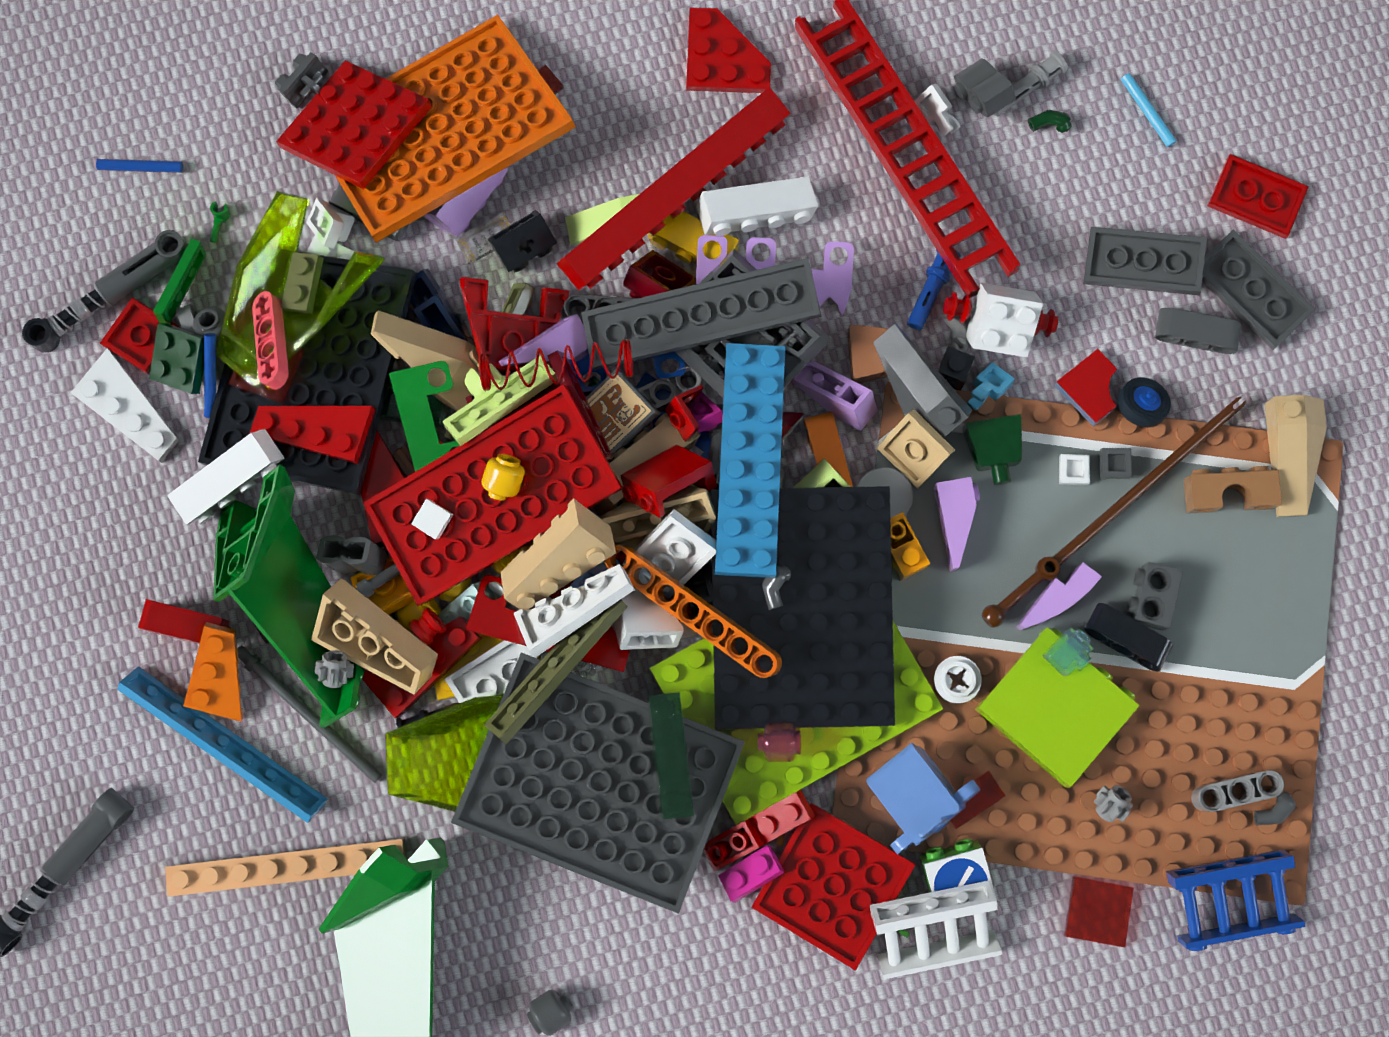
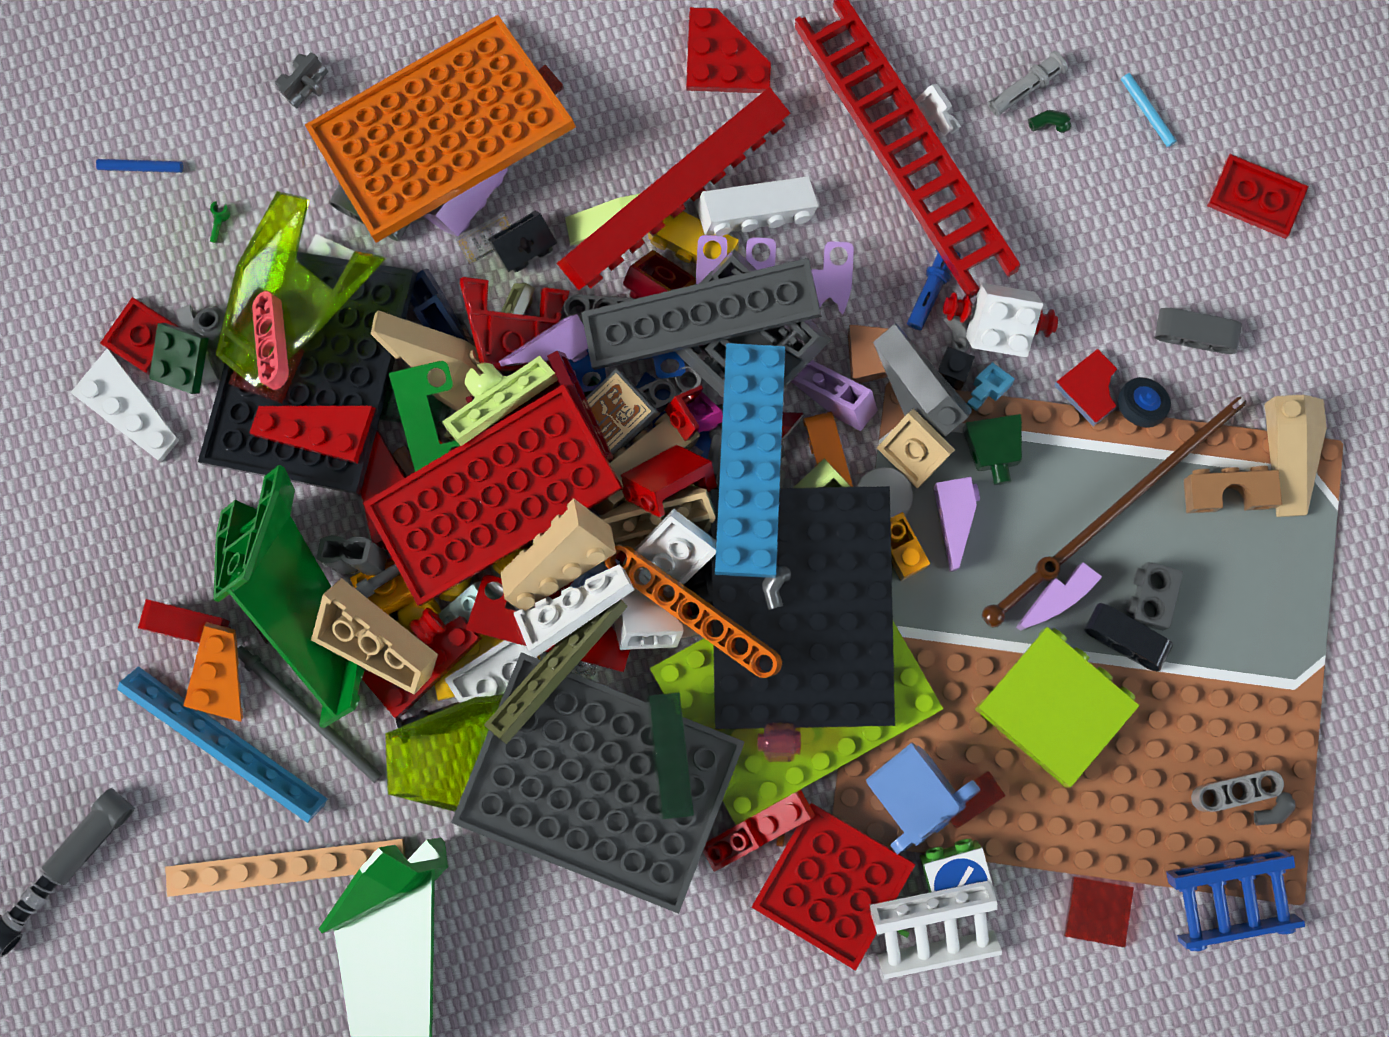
(108, 289): piece -> none
(180, 282): green tile -> none
(209, 372): blue bar -> none
(225, 477): white brick -> none
(302, 282): olive plate -> none
(329, 223): white slope -> none
(334, 669): light grey gear -> none
(354, 124): red plate -> none
(432, 519): white tile -> none
(486, 374): red piece -> none
(503, 477): yellow head -> none
(550, 1012): dark grey head -> none
(751, 873): dark pink plate -> none
(971, 677): white gear -> none
(984, 88): dark grey brick -> none
(1069, 651): clear light blue brick -> none
(1074, 469): white tile -> none
(1113, 803): light grey gear -> none
(1115, 463): dark grey plate -> none
(1145, 260): dark grey plate -> none
(1254, 290): dark grey plate -> none

